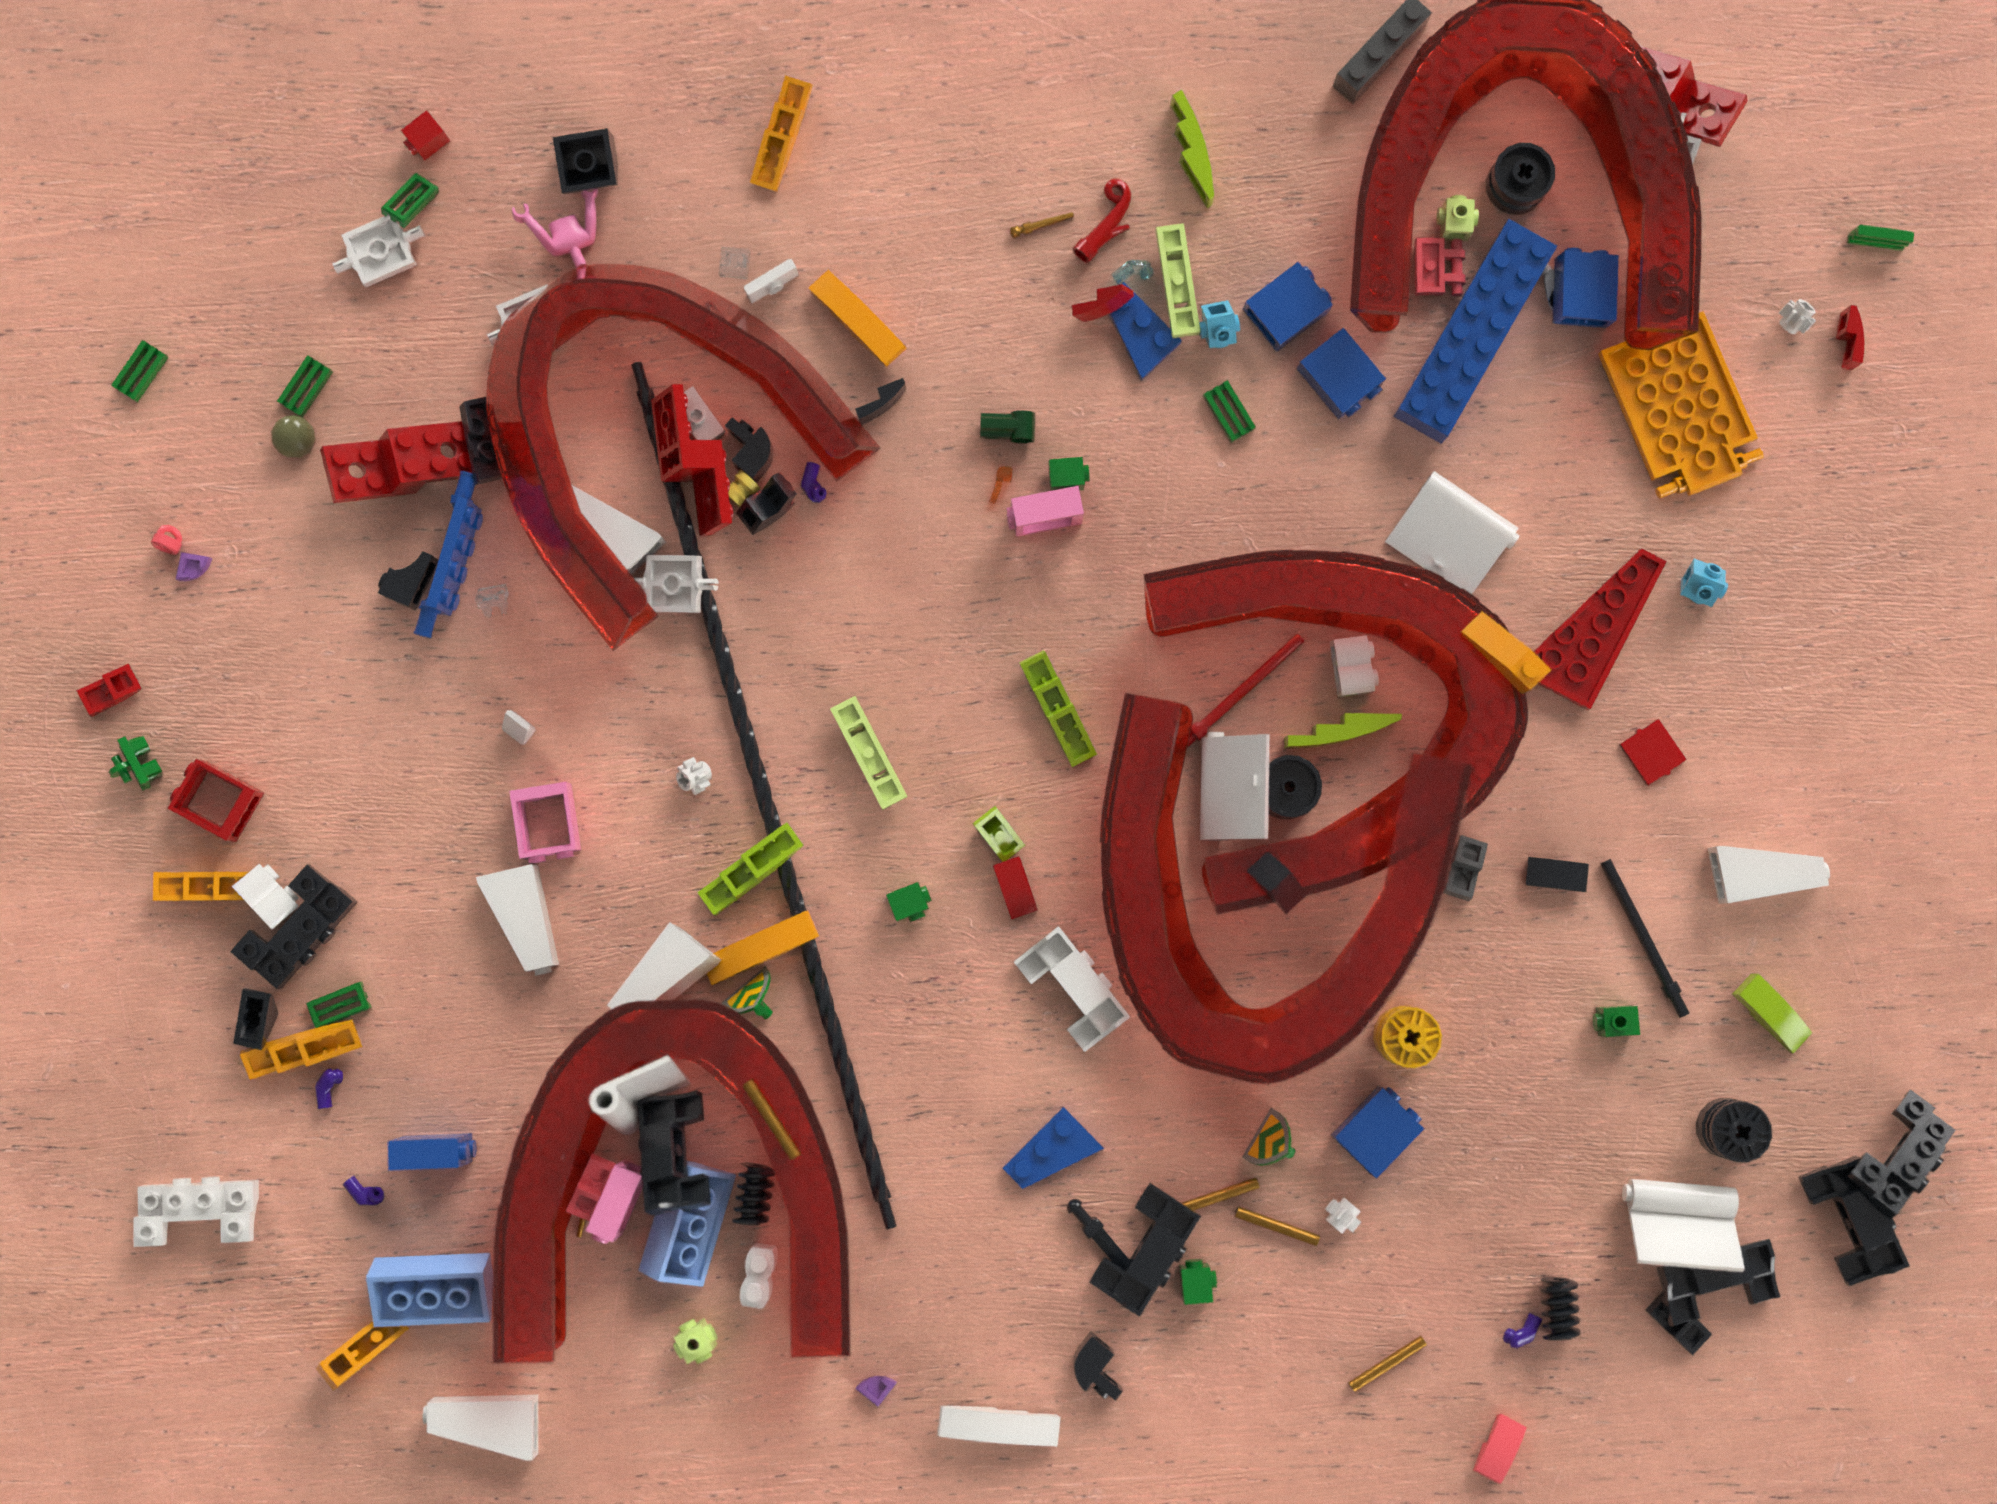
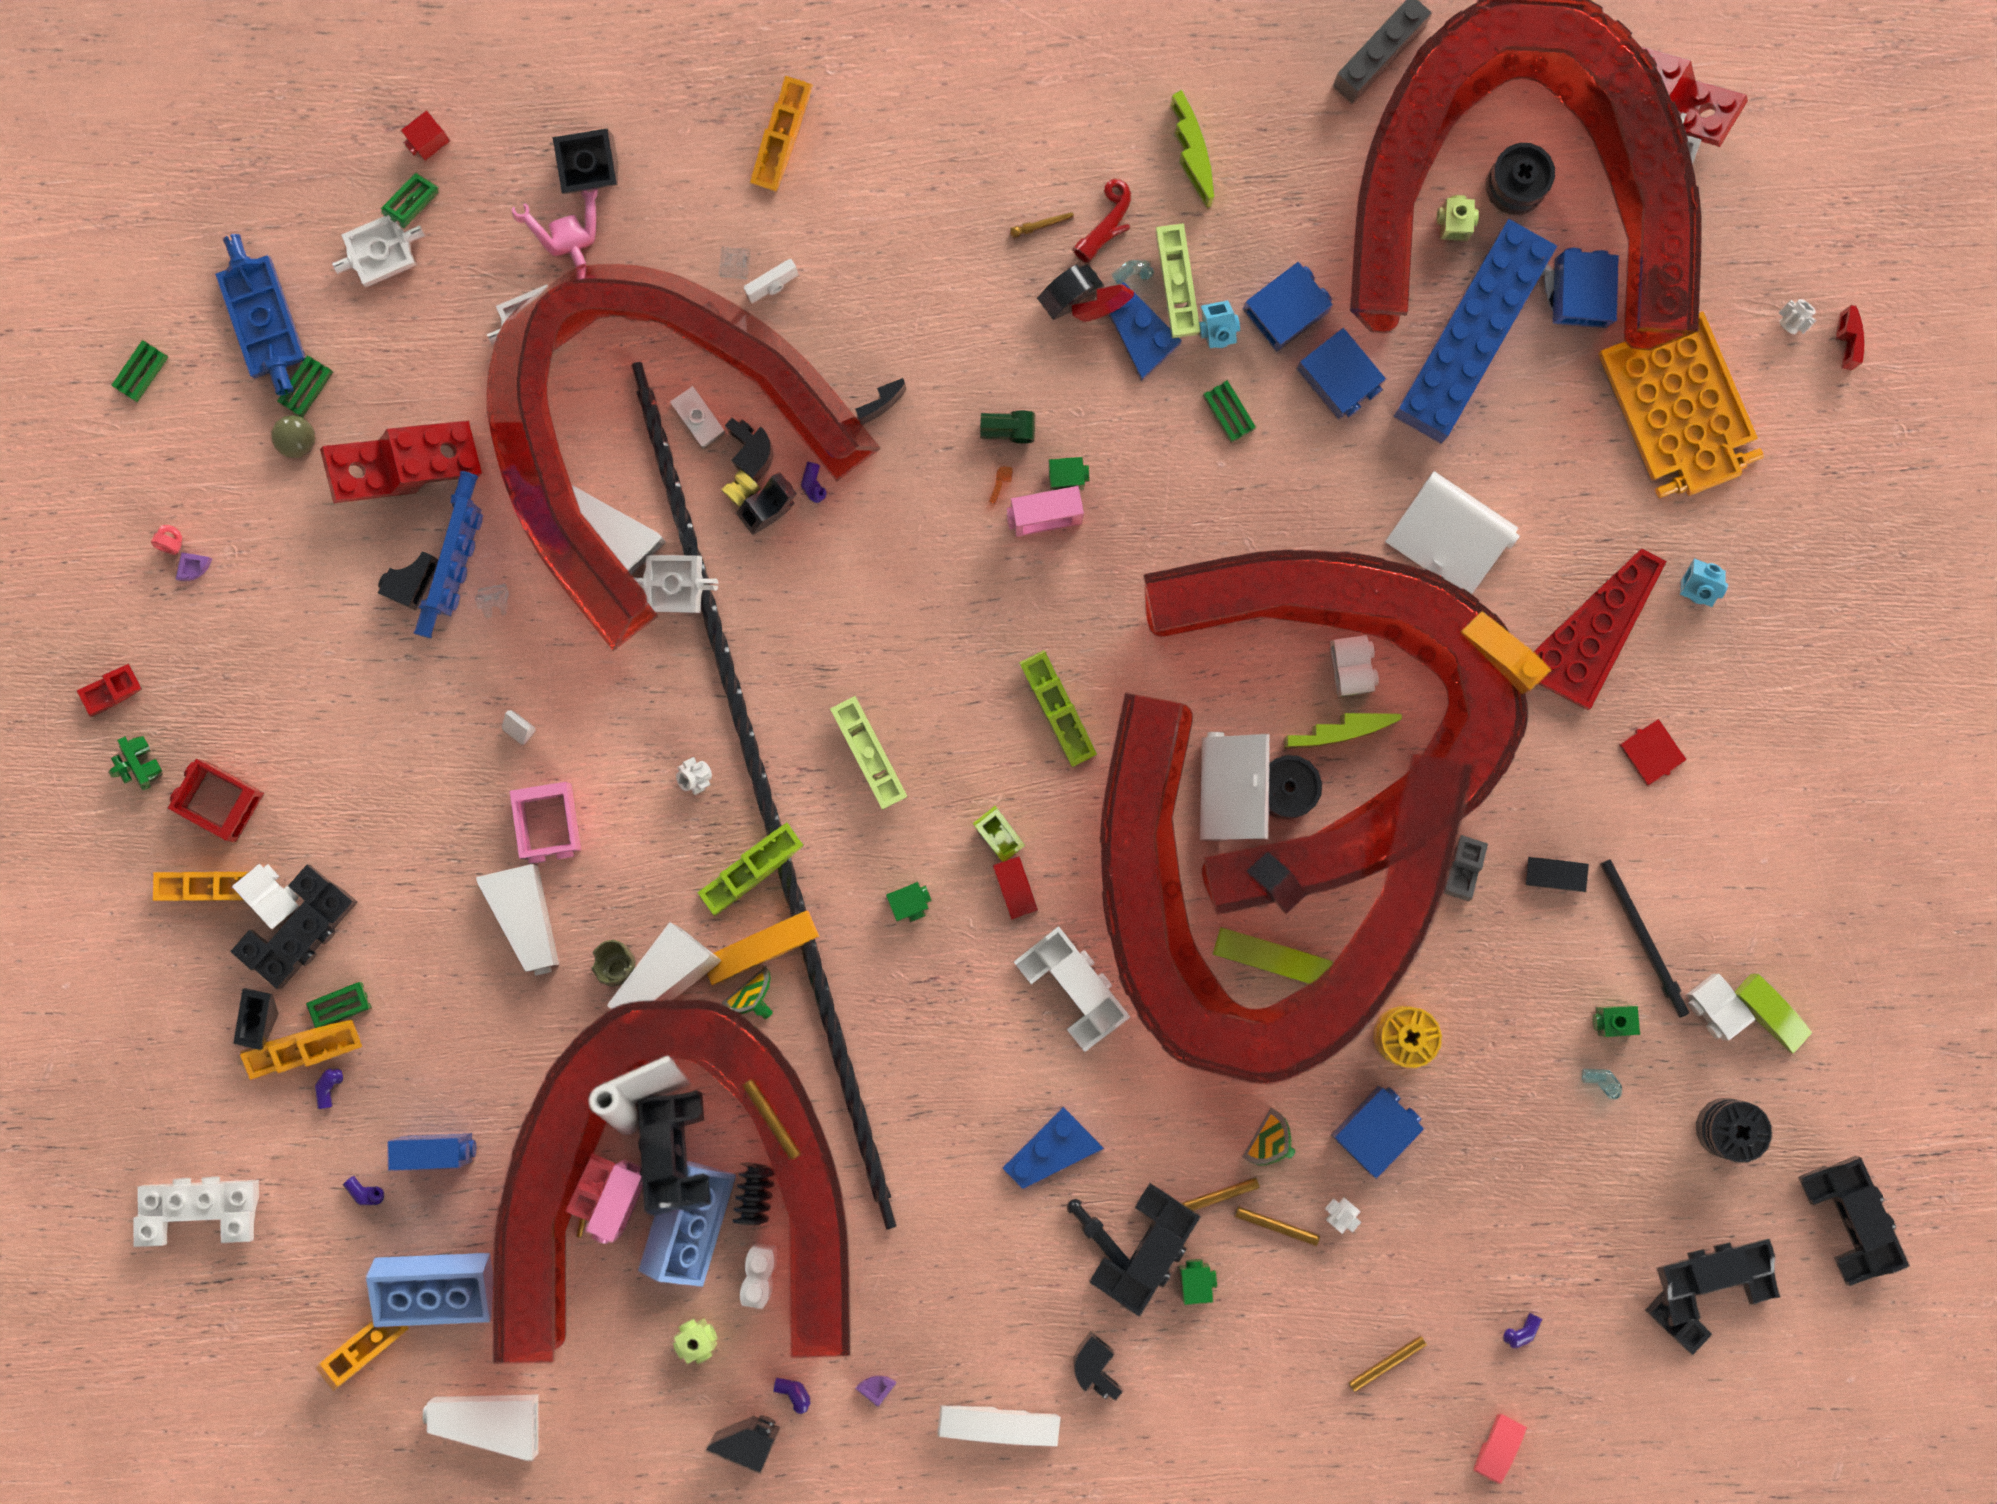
(260, 315): none -> blue plate
(479, 441): black wing -> none
(613, 963): none -> olive hair
(692, 460): red bracket -> none
(746, 1442): none -> black slope
(796, 1393): none -> dark purple arm
(857, 318): light orange slope -> none
(1069, 290): none -> black brick
(1199, 729): red bar -> none
(1269, 956): none -> lime slope
(1430, 266): coral plate -> none
(1561, 1309): black piece -> none
(1606, 1081): none -> clear light blue arm
(1684, 1224): white door -> none
(1720, 1007): none -> white brick
(1754, 873): white slope -> none
(1880, 237): green tile -> none
(1910, 1161): black bracket -> none

